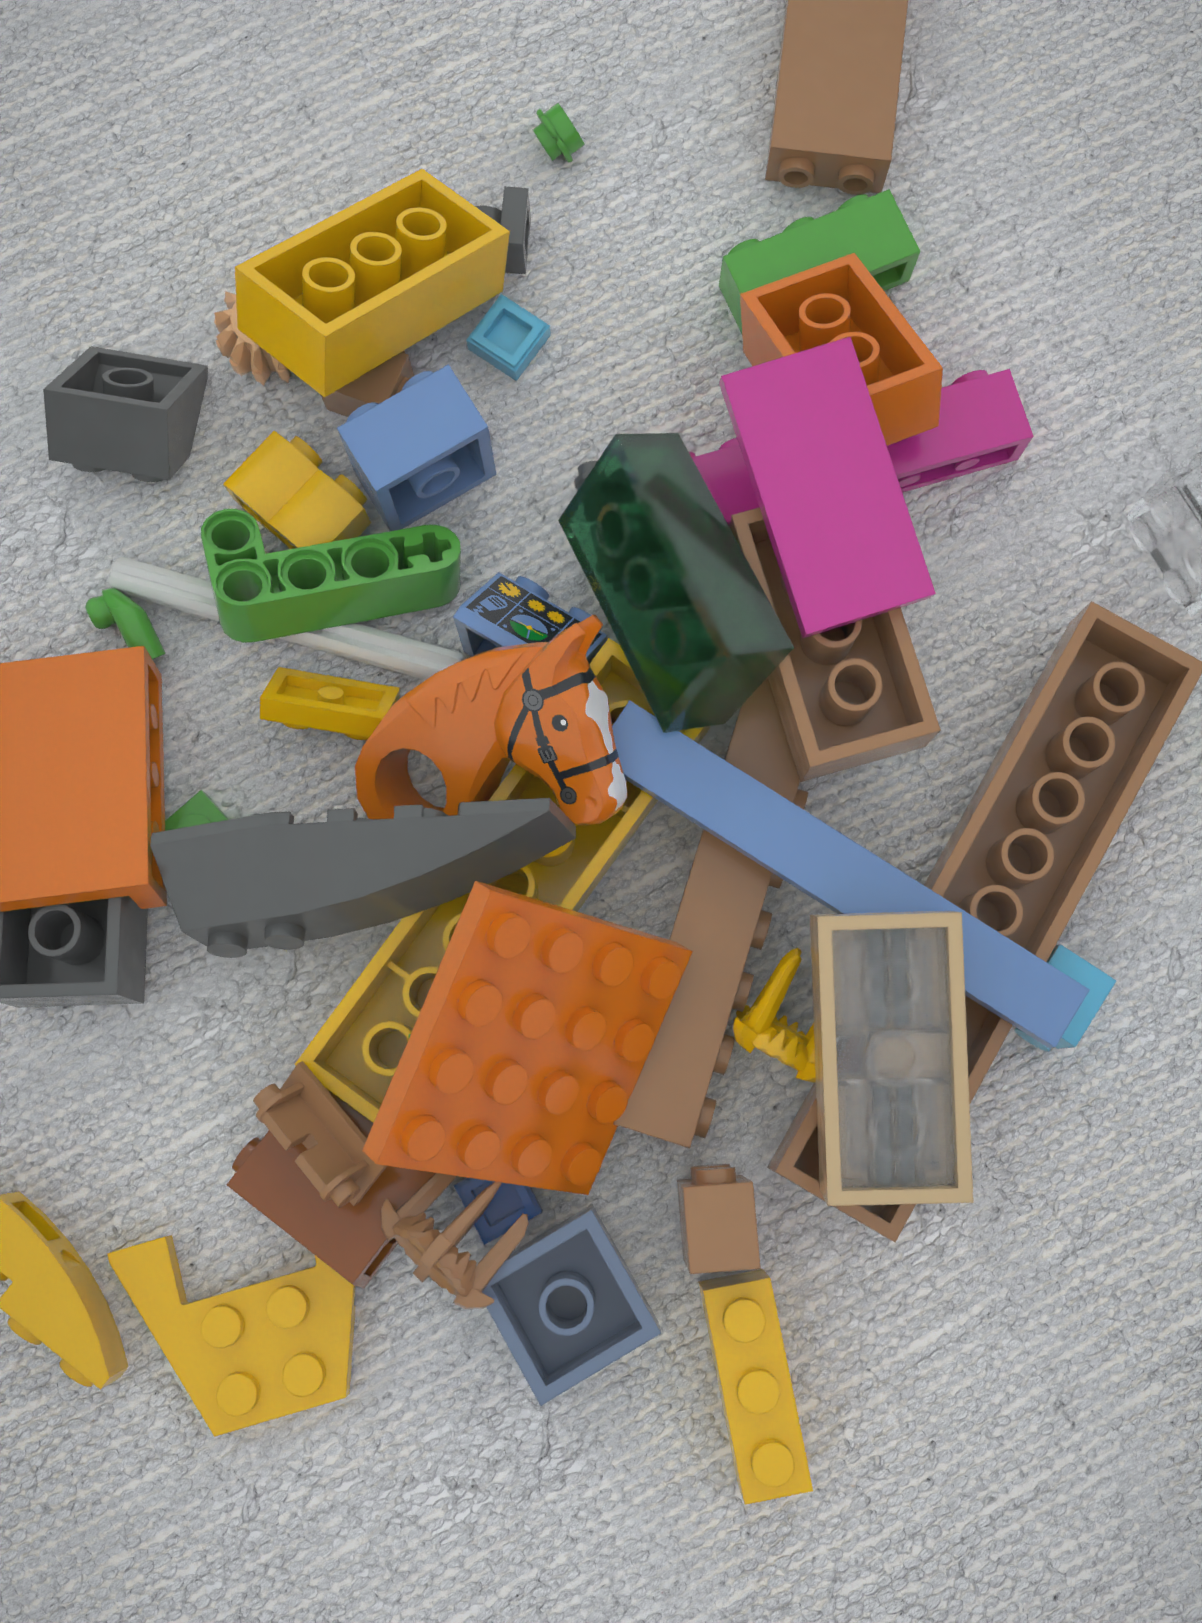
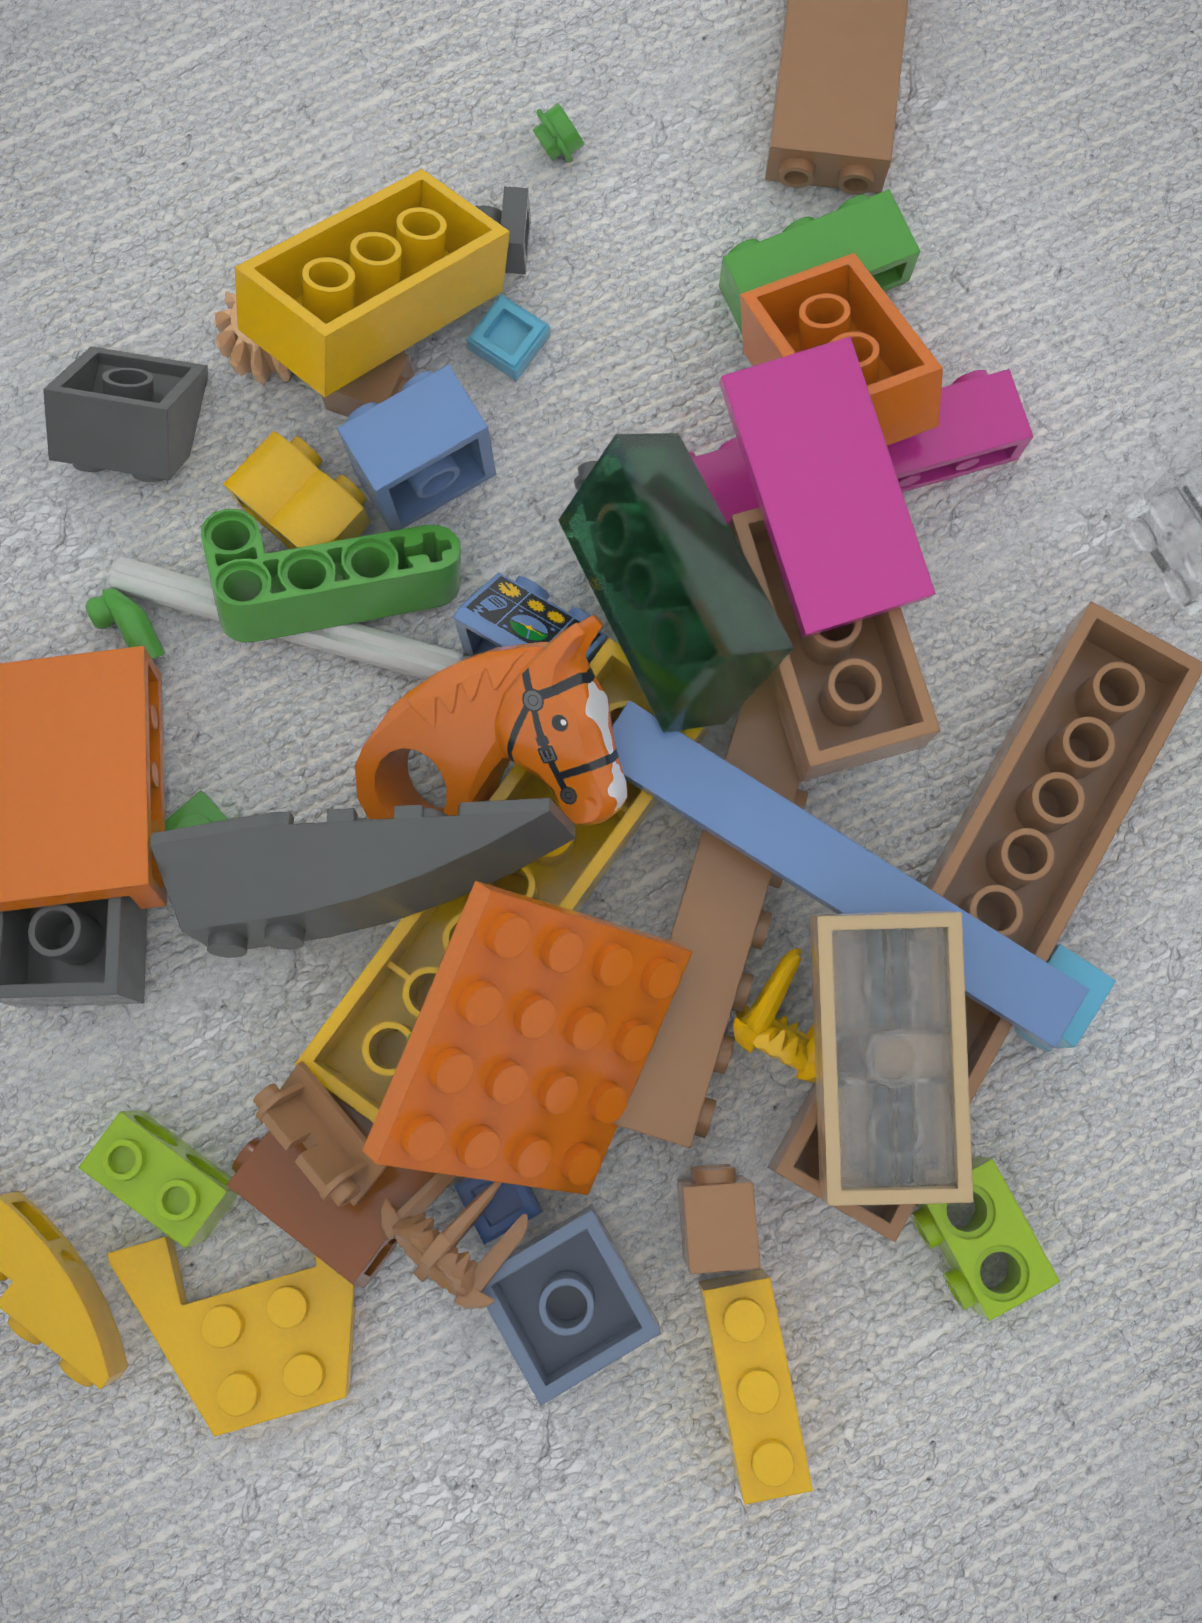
(160, 1177): none -> lime brick
(326, 702): yellow plate -> none
(995, 1227): none -> lime brick

